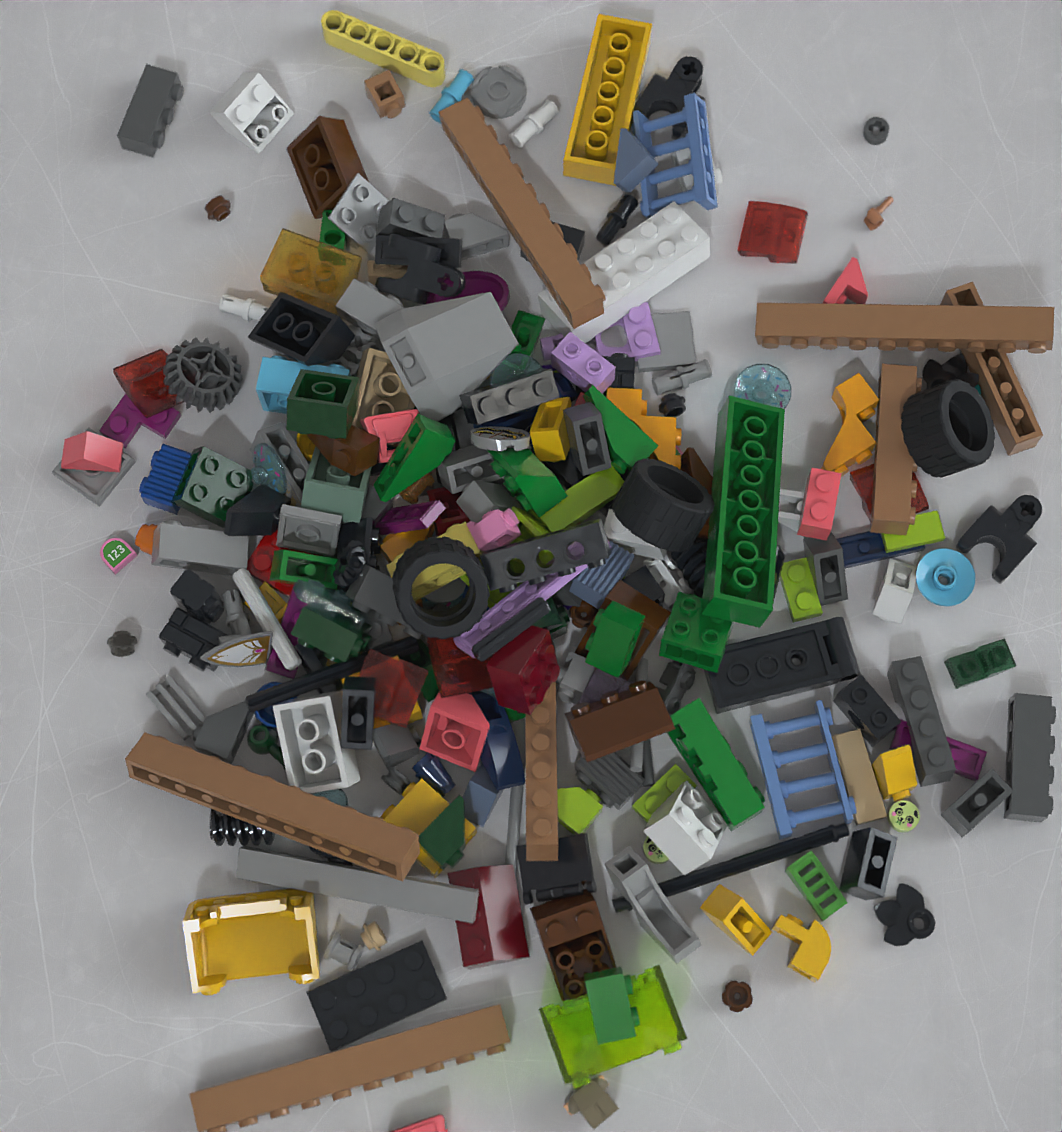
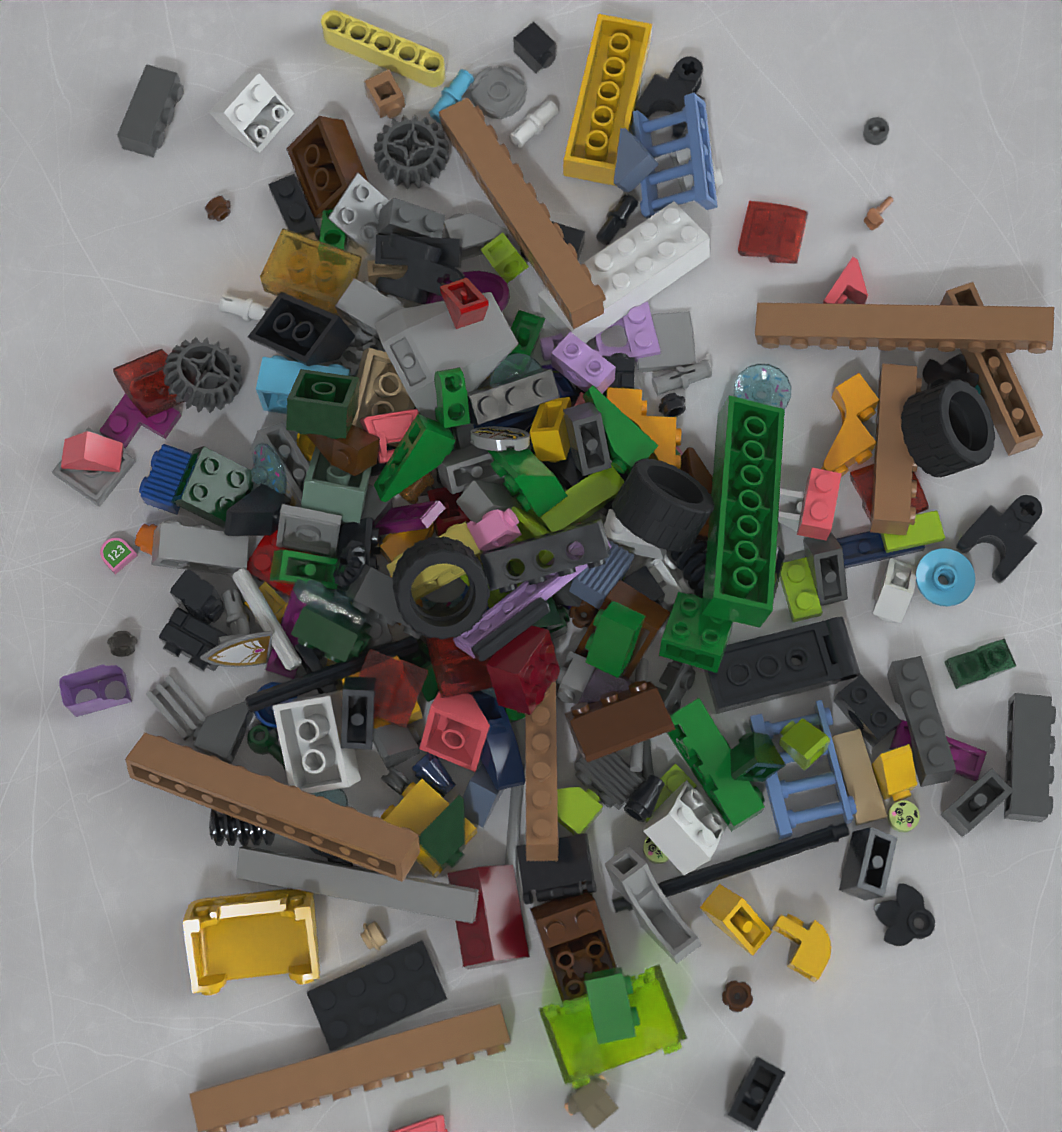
(88, 679): none -> medium lavender piece
(294, 206): none -> black hinge
(344, 951): light grey bush -> none
(398, 142): none -> dark grey gear
(451, 398): none -> green leg
(464, 302): none -> red slope
(504, 258): none -> lime brick
(535, 47): none -> black brick
(644, 799): none -> black cone
(754, 1094): none -> black brick
(755, 758): none -> dark green slope
(803, 742): none -> lime slope
(825, 879): bright green slope -> none

